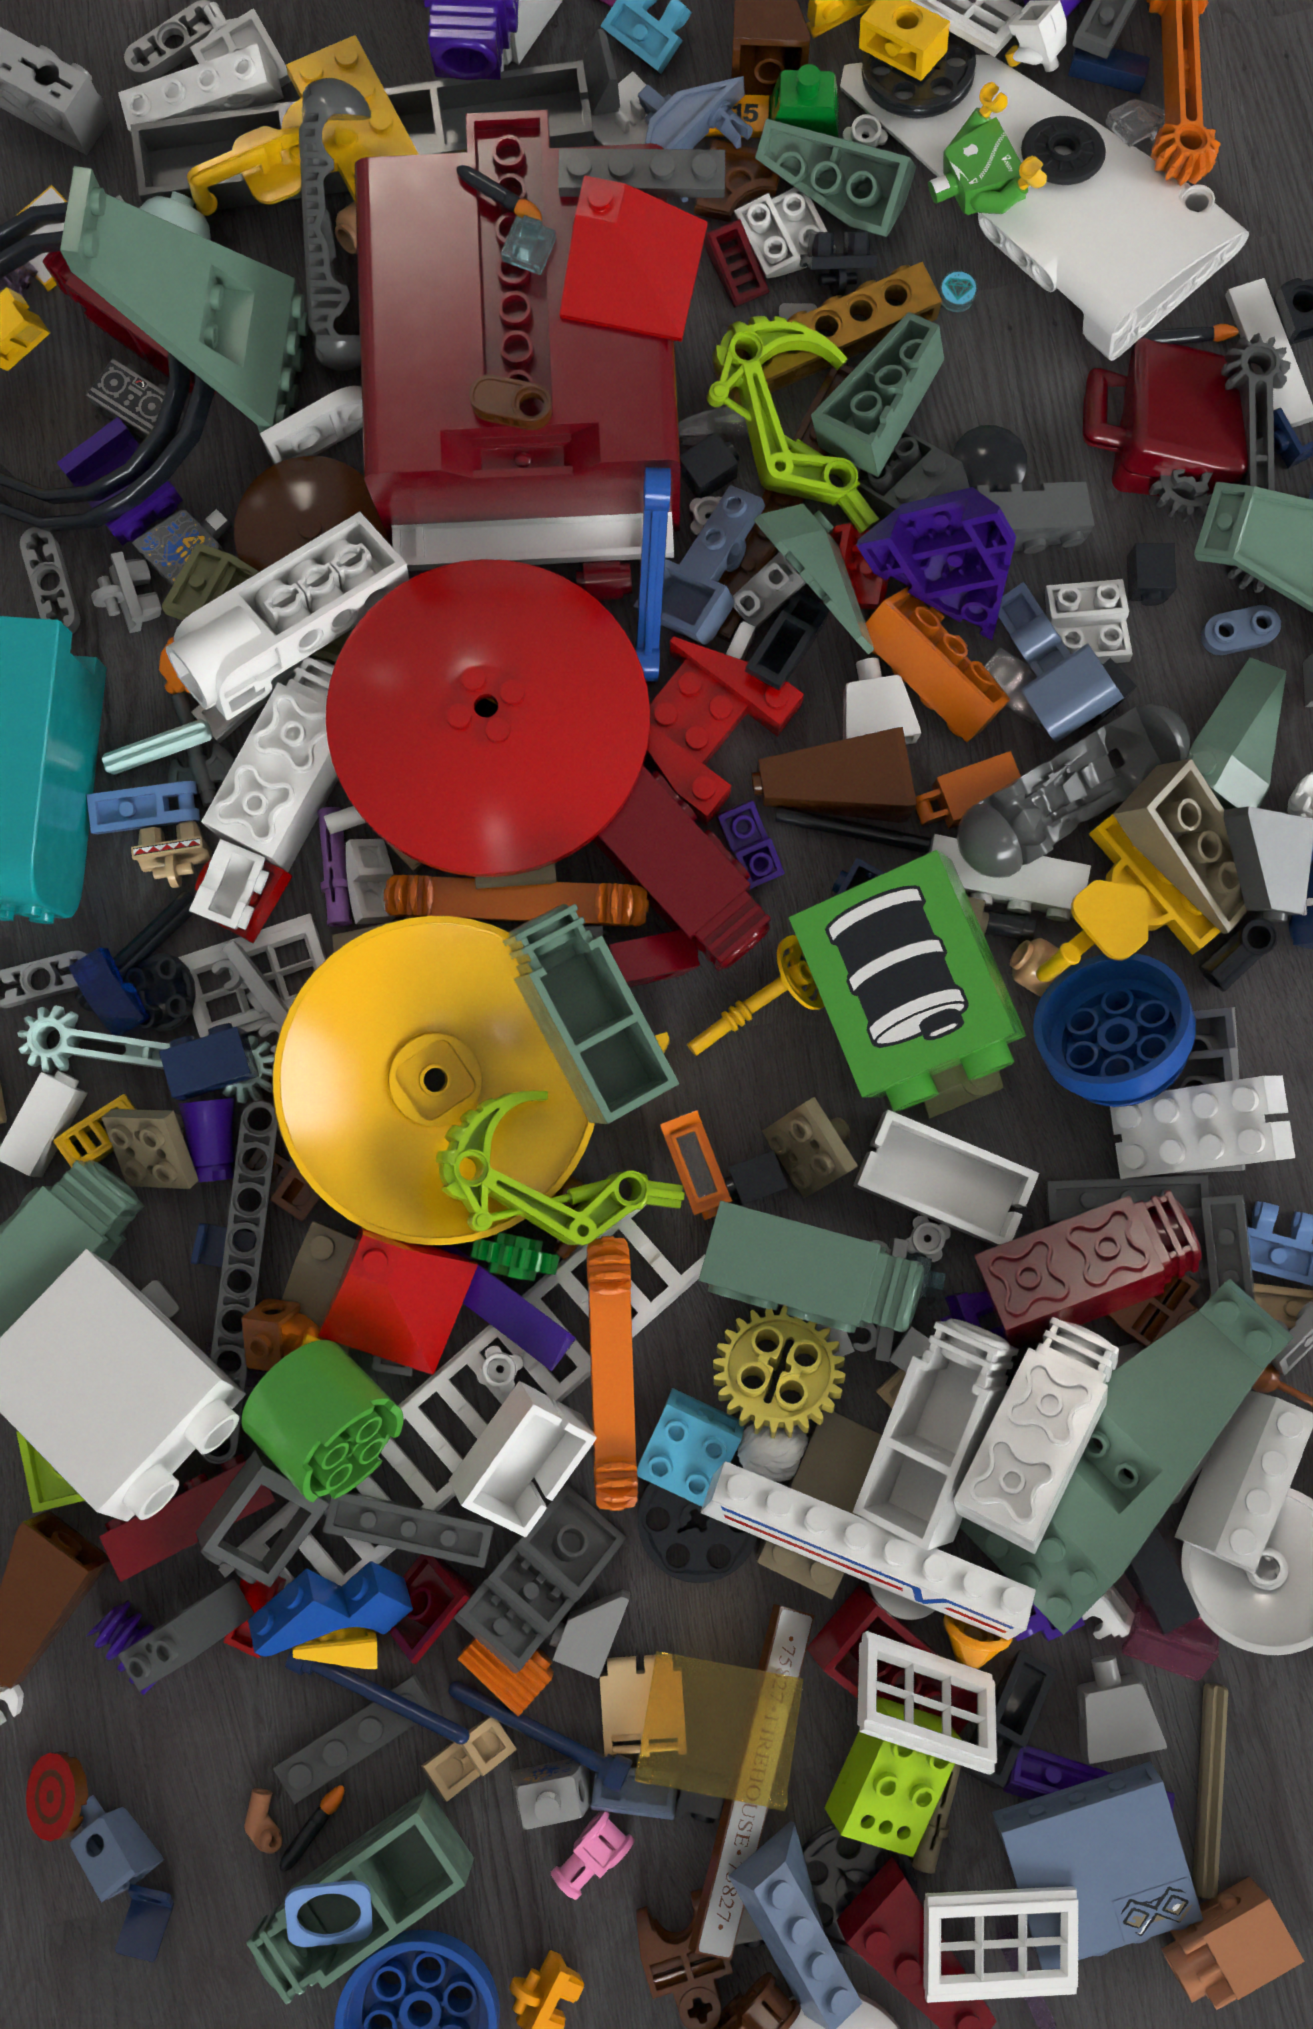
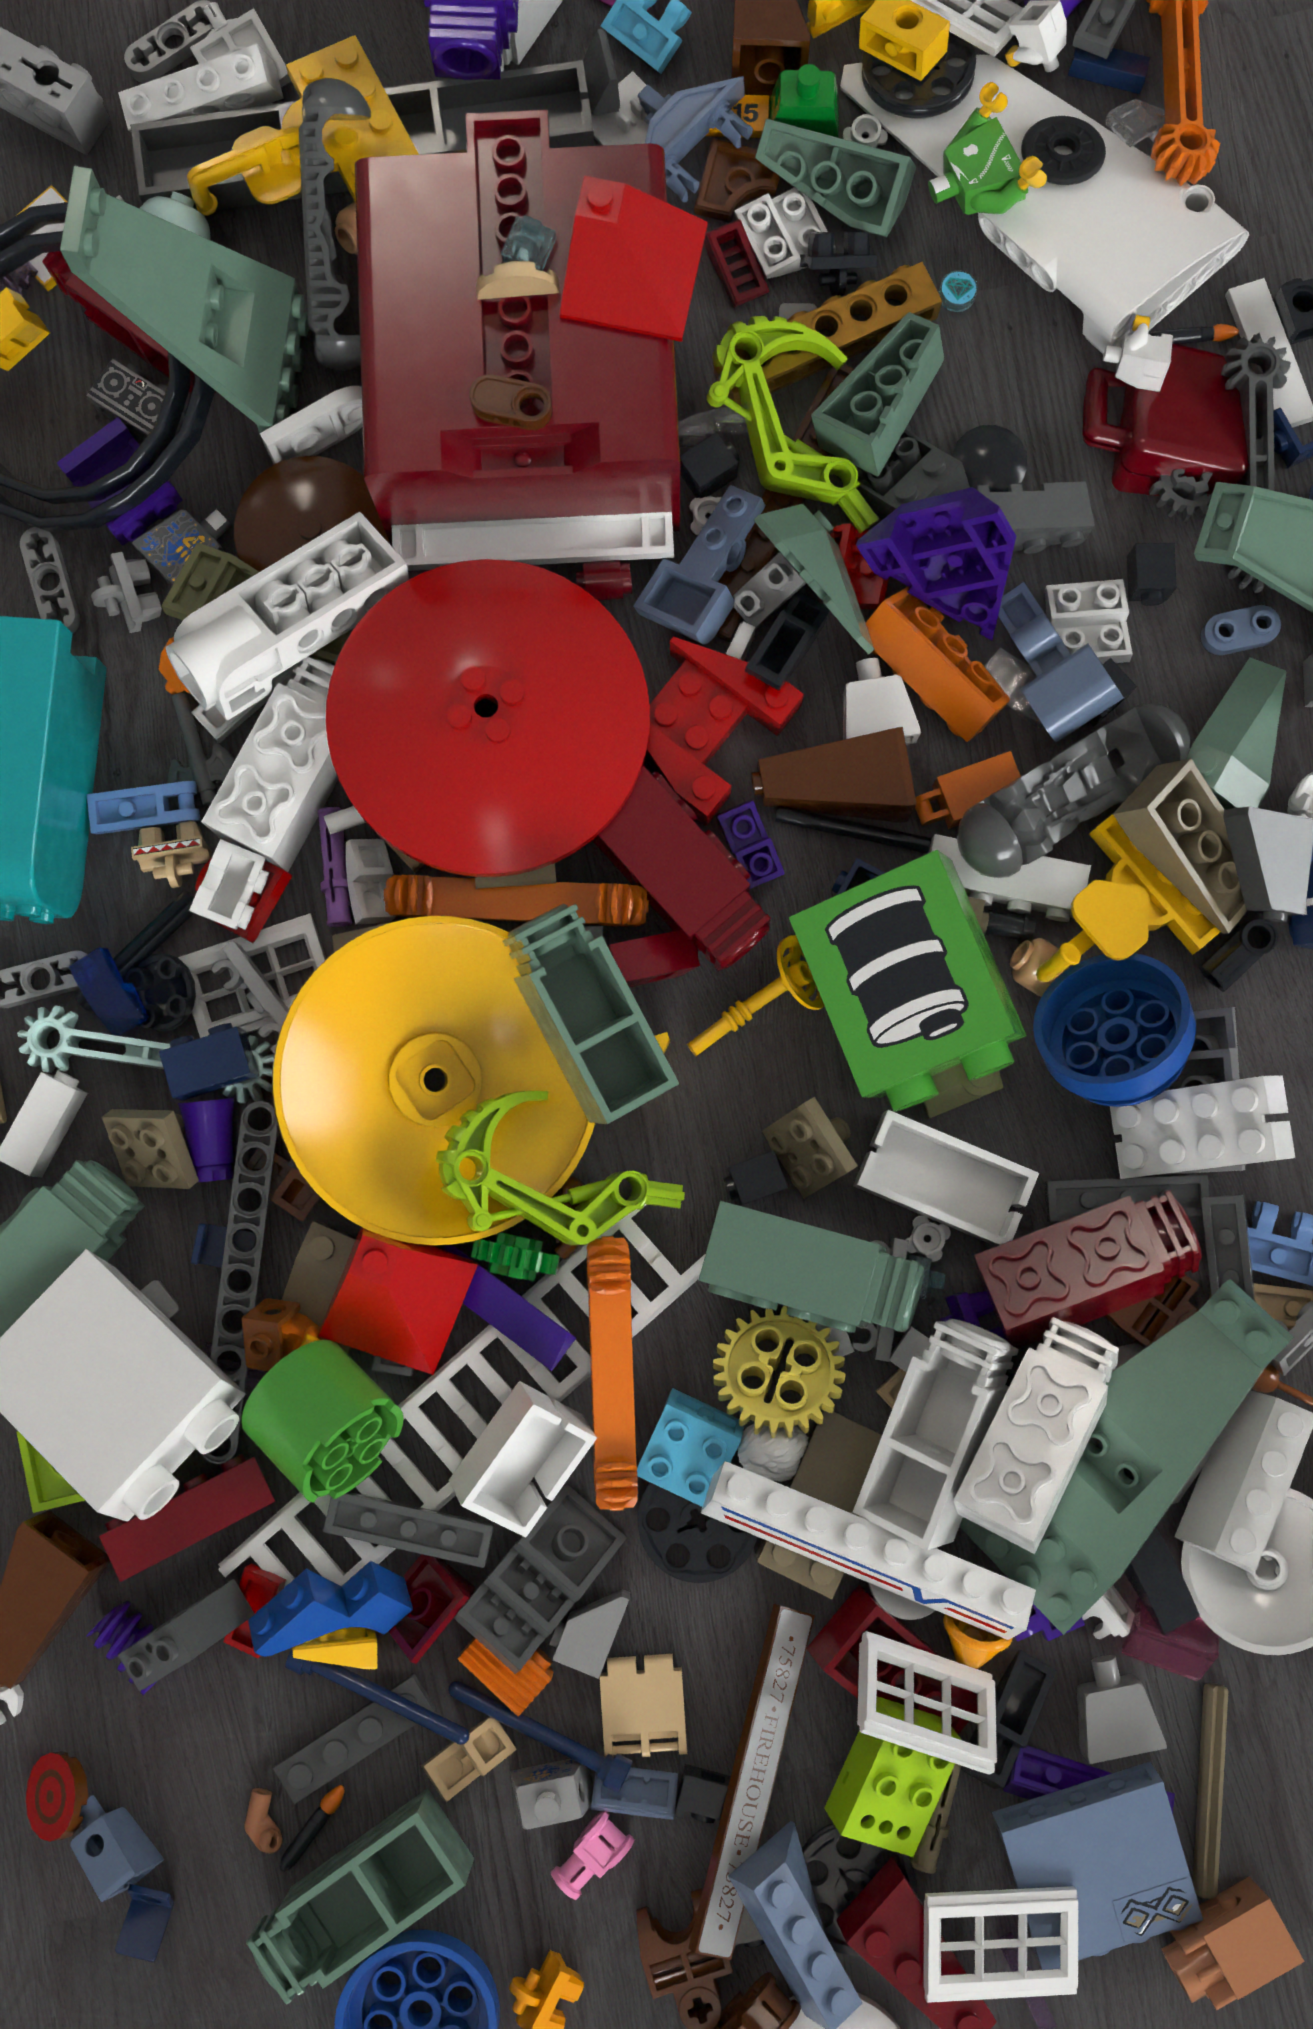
(79, 1131): yellow slope -> none
(157, 746): light aqua axle -> none
(257, 1471): dark grey window -> none
(299, 1895): medium blue piece -> none
(498, 192): black piece -> none
(503, 1380): white plate -> none
(516, 280): none -> tan tile
(653, 171): dark grey plate -> none
(653, 549): blue piece -> none
(695, 1164): orange window -> none
(720, 1730): clear yellow piece -> none
(1142, 357): none -> white piece

